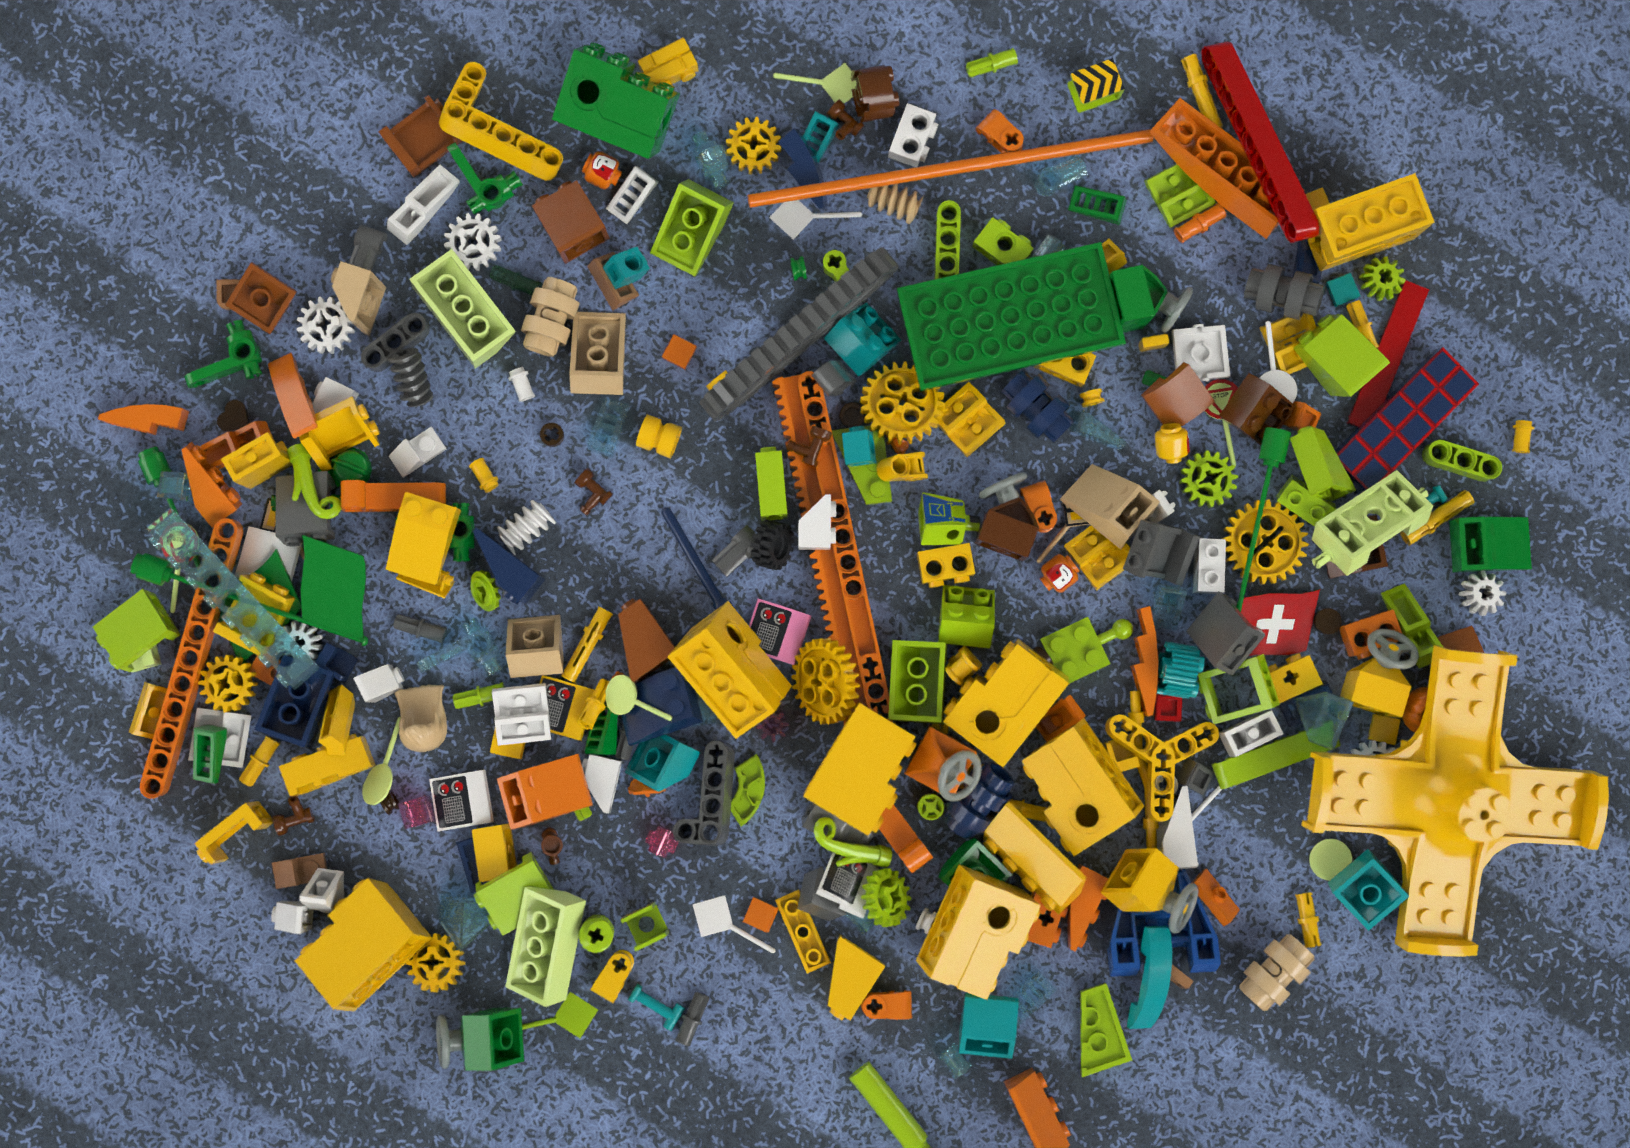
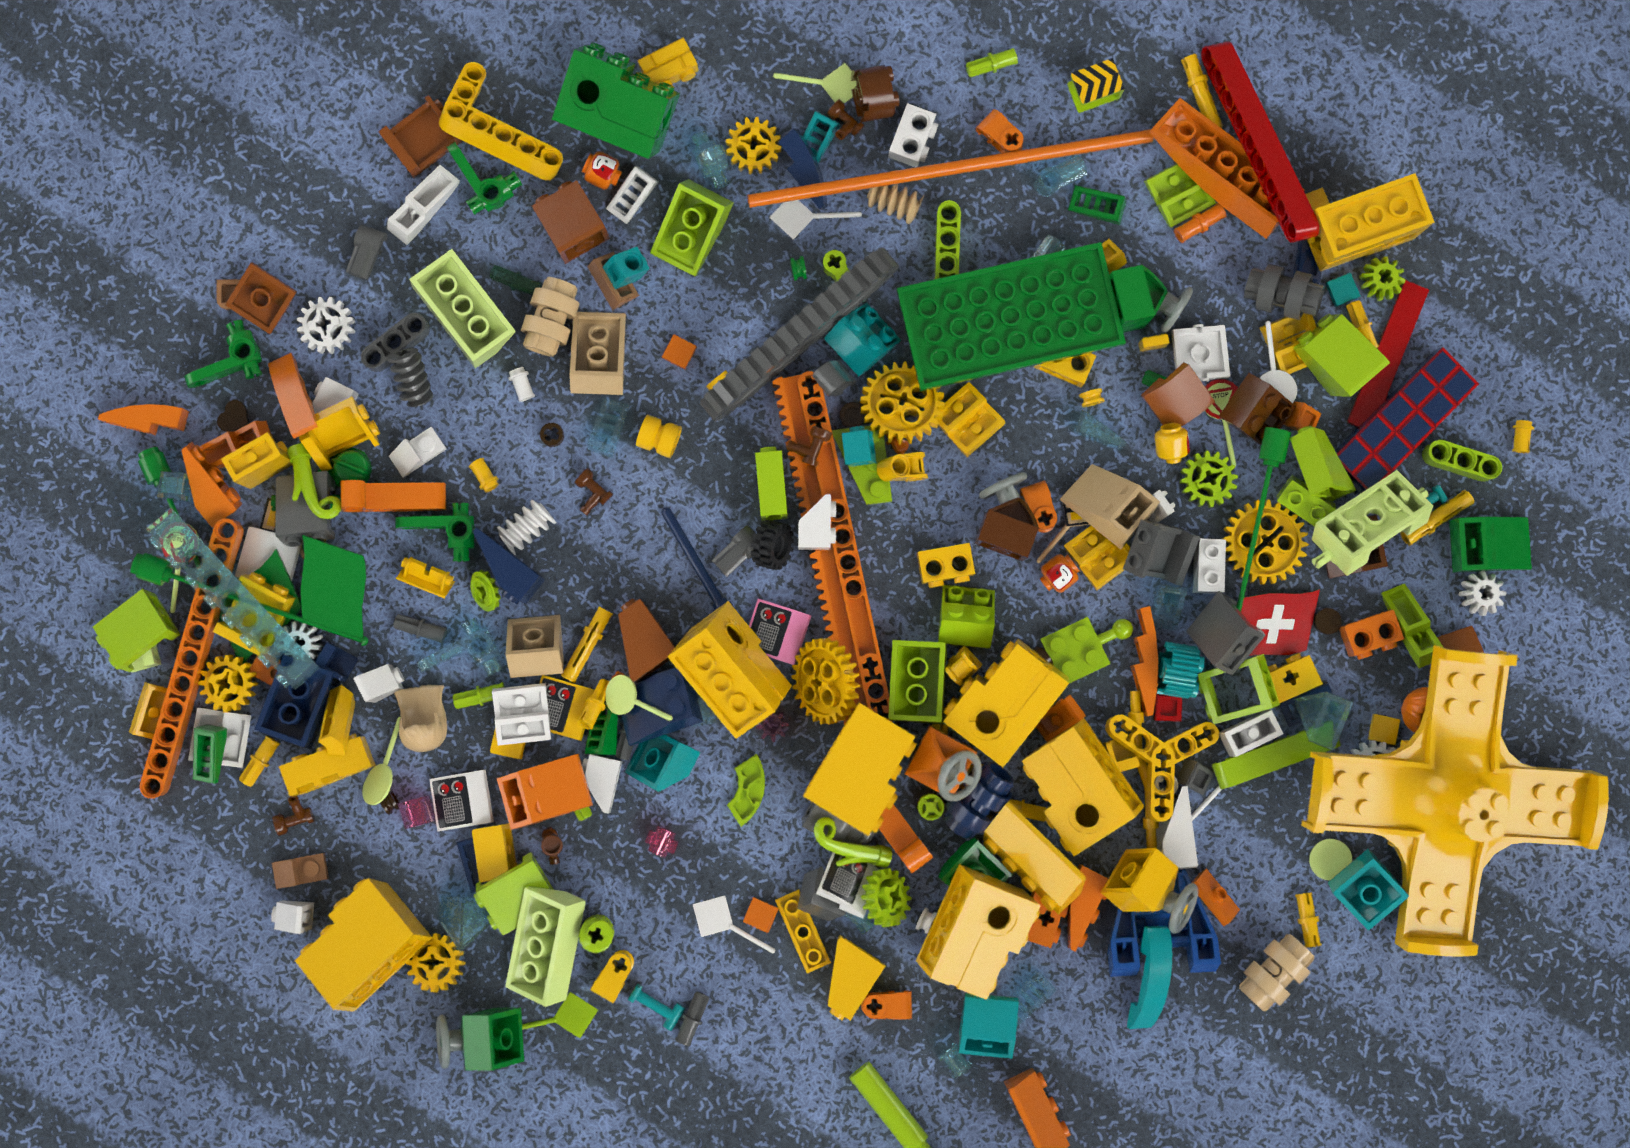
(250, 812): yellow panel -> none
(323, 890): white slope -> none
(359, 294): tan slope -> none
(422, 538): yellow slope -> none
(479, 233): white gear -> none
(637, 788): orange piece -> none
(646, 938): lime piece -> none
(709, 794): dark grey beam -> none
(944, 520): lime torso -> none
(1000, 231): lime brick -> none
(1023, 393): dark blue piece -> none
(1100, 1032): lime wing -> none
(1180, 978): medium nougat tile -> none
(1378, 682): yellow piece -> none

